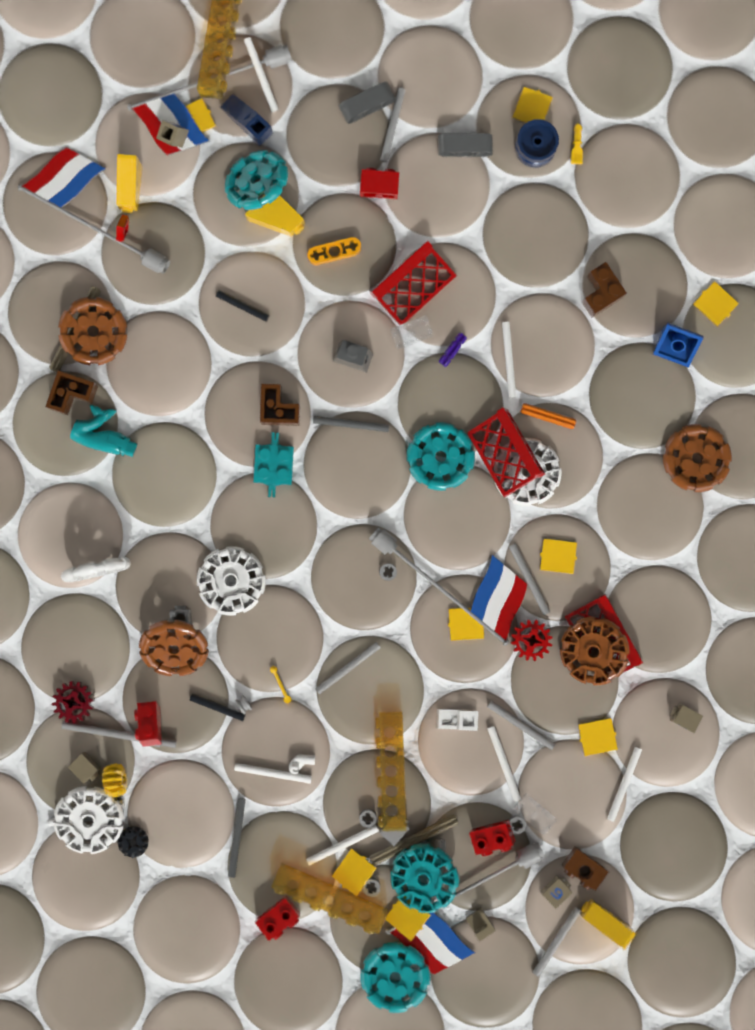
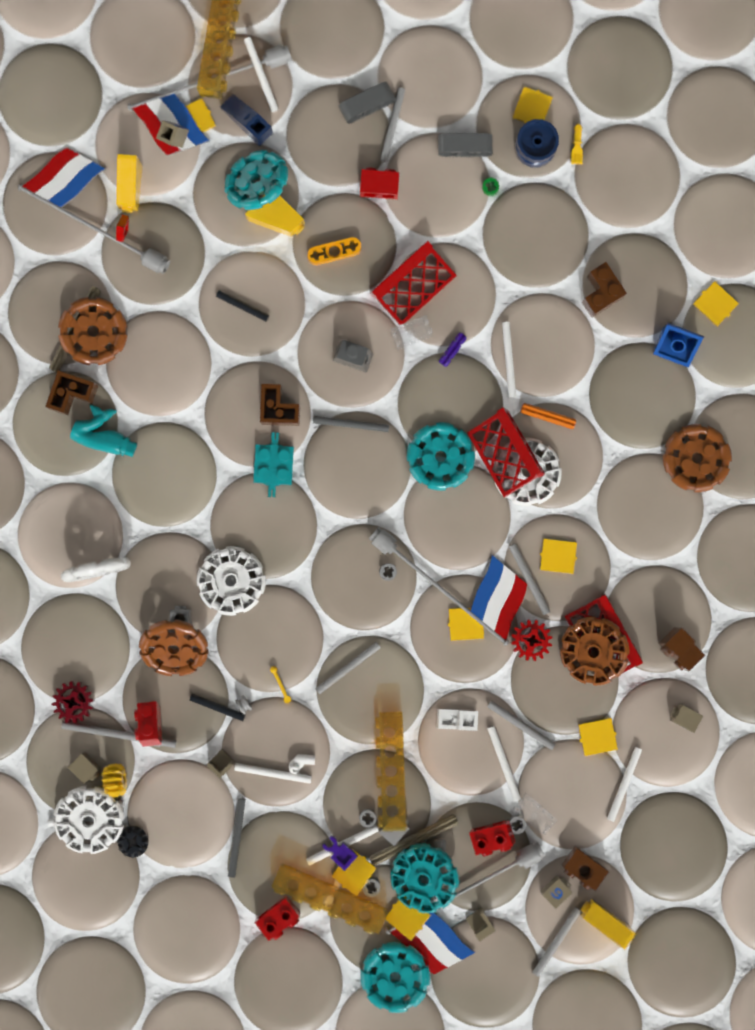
(220, 763): none -> dark tan panel
(342, 854): none -> dark purple plate
(485, 188): none -> green bush
(681, 648): none -> reddish brown brick

